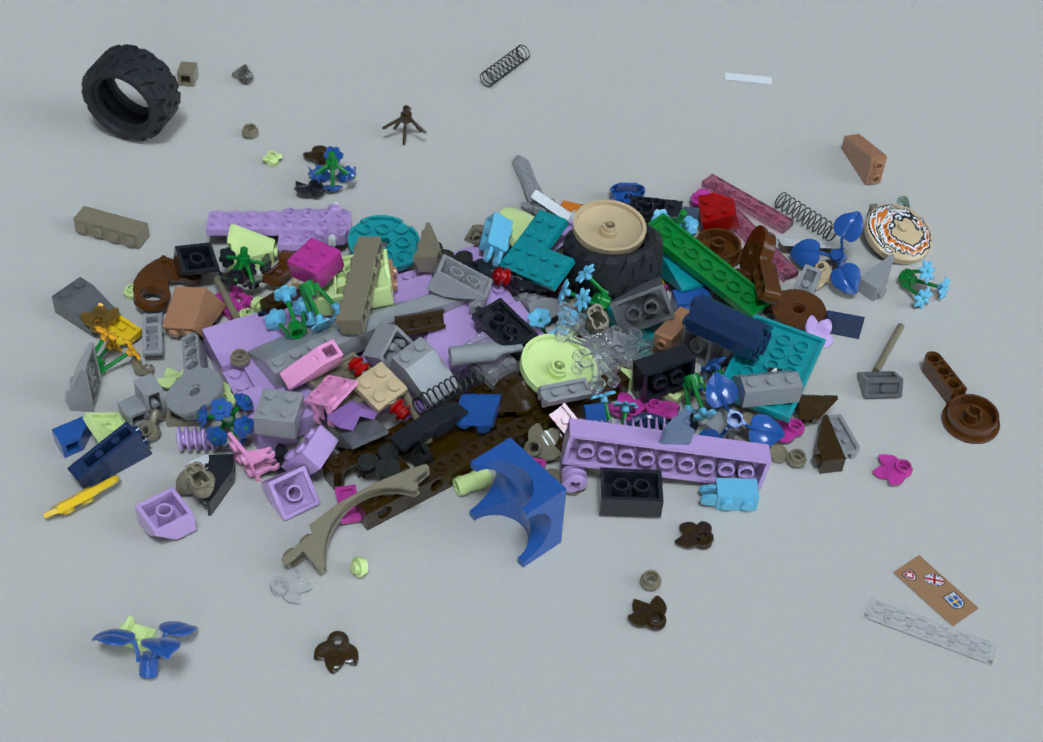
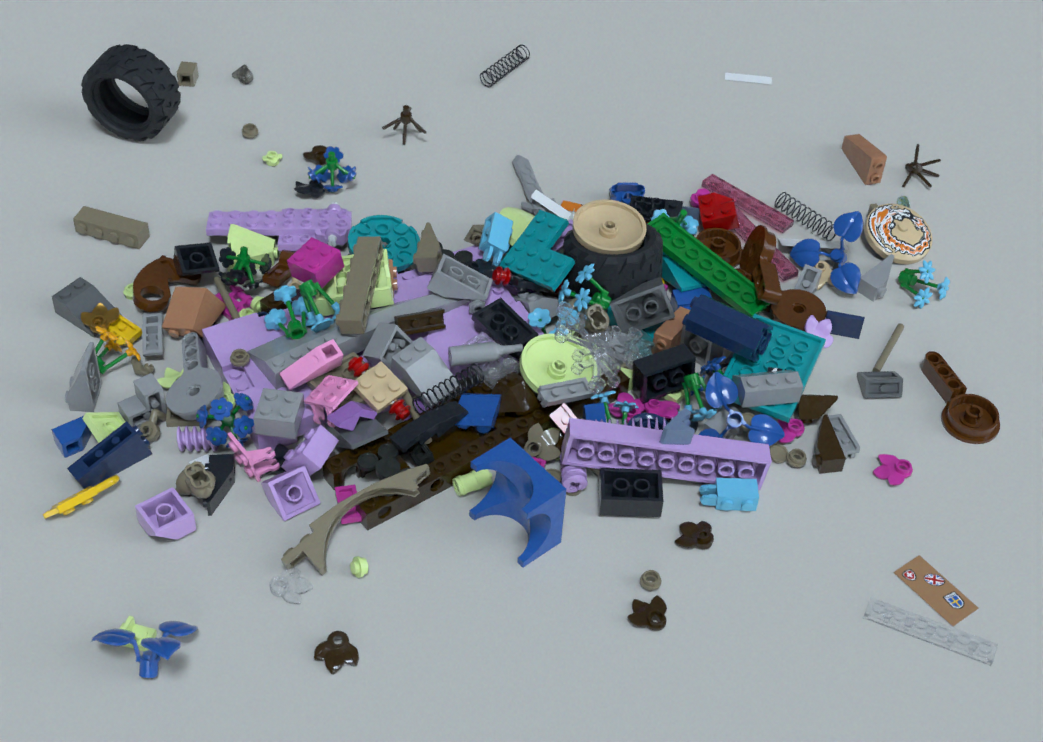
(917, 168): none -> dark brown plant

